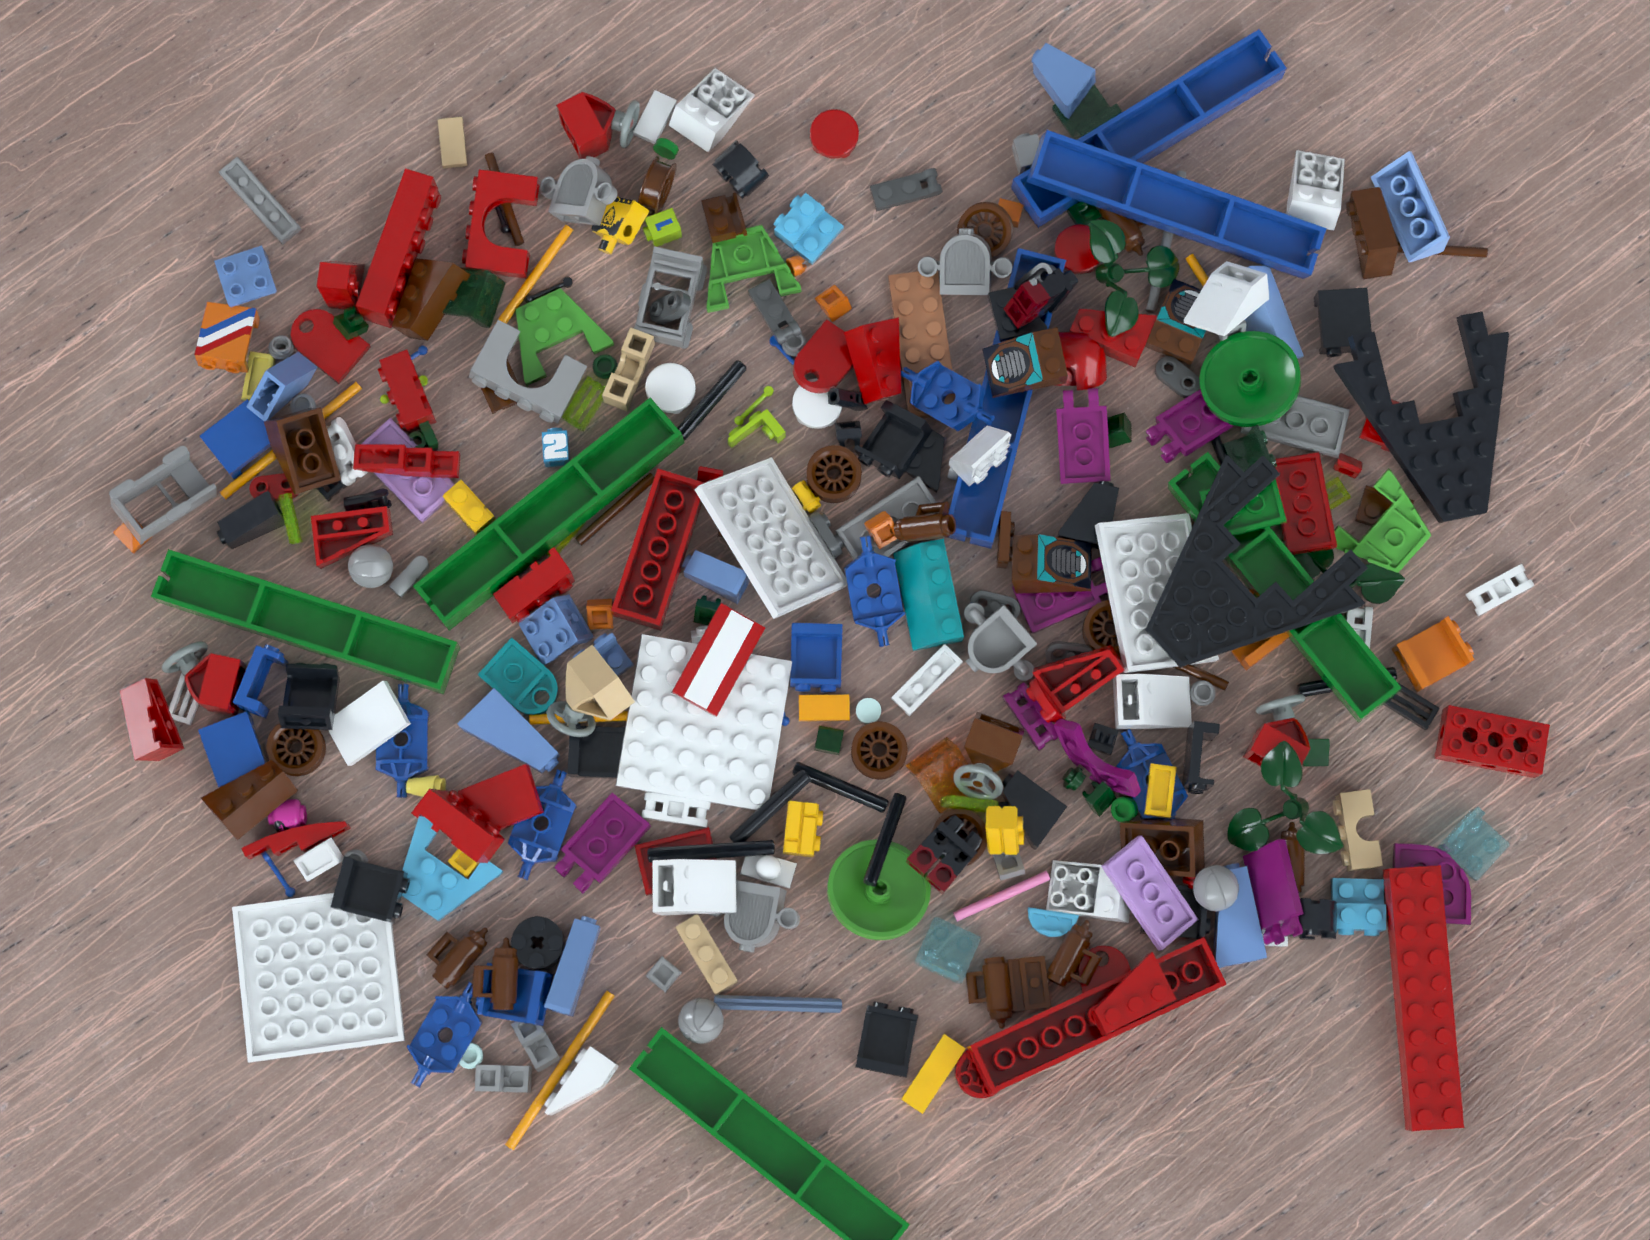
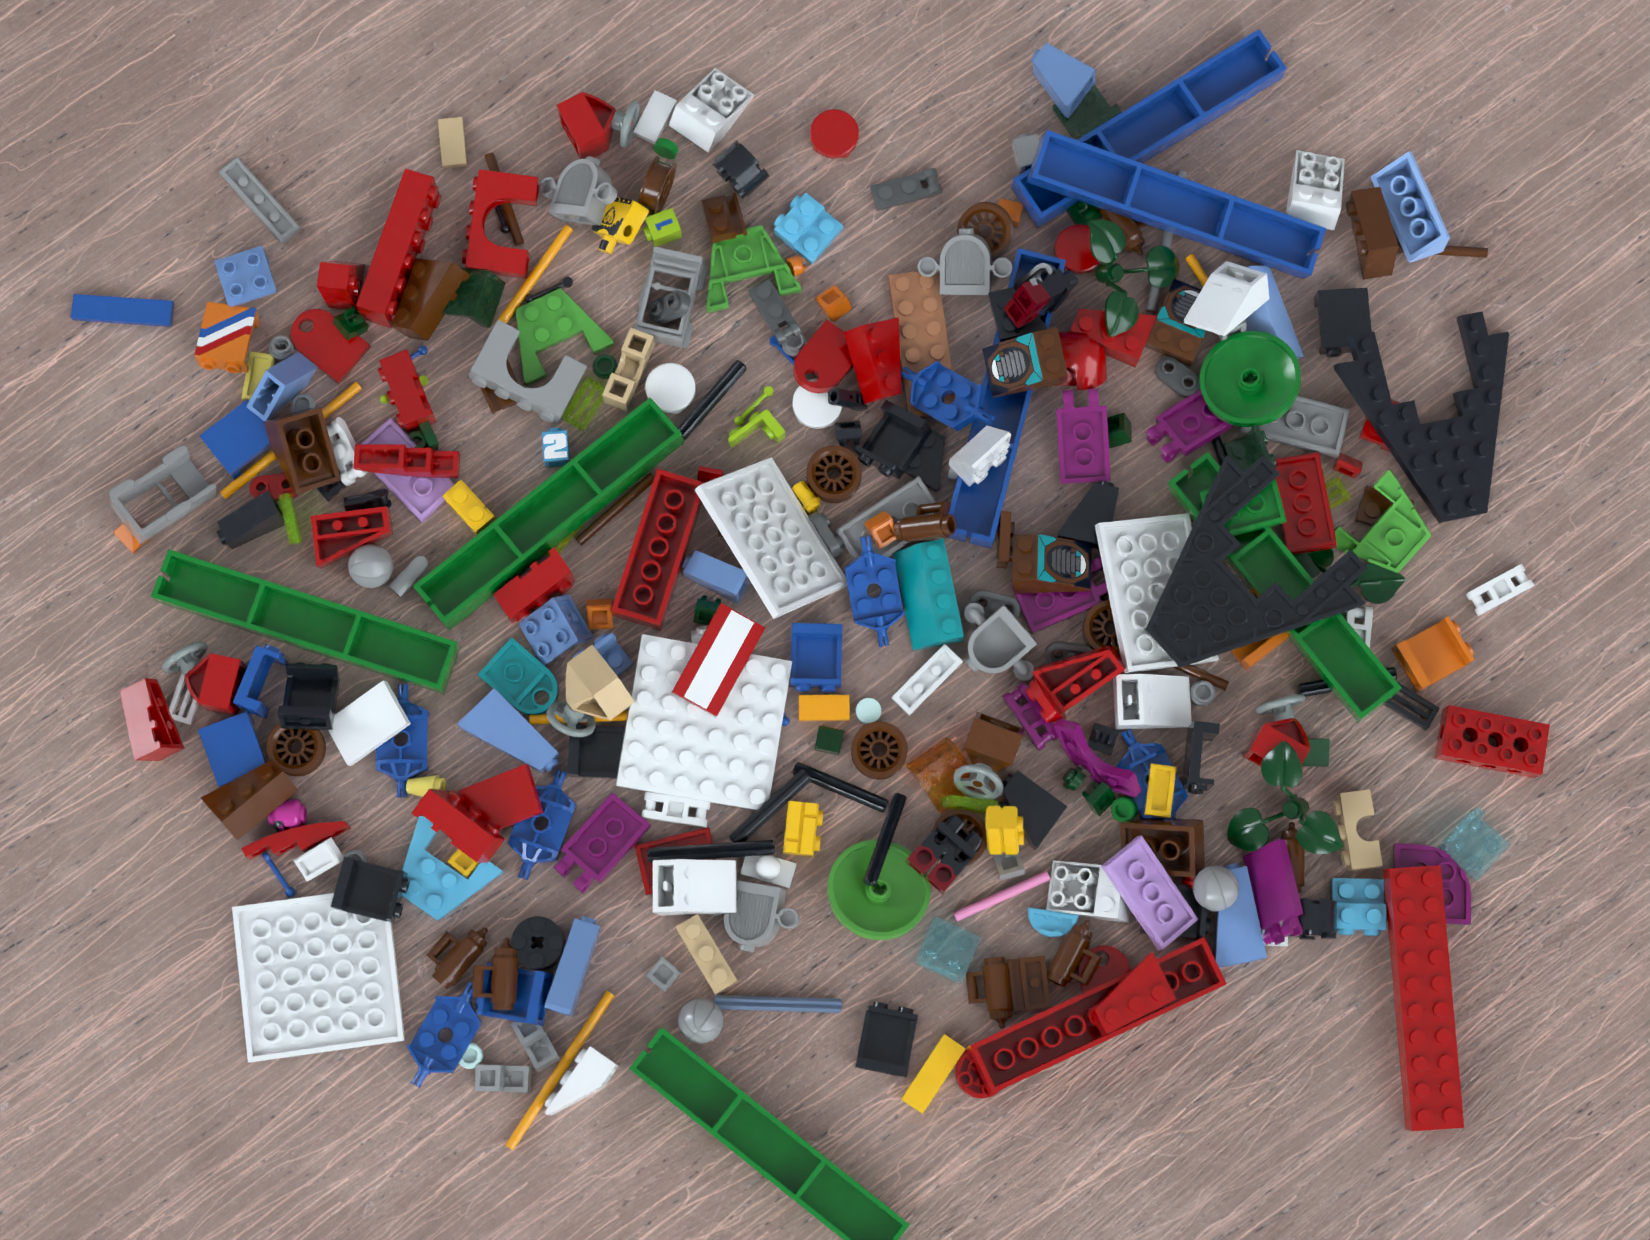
(122, 310): none -> blue tile

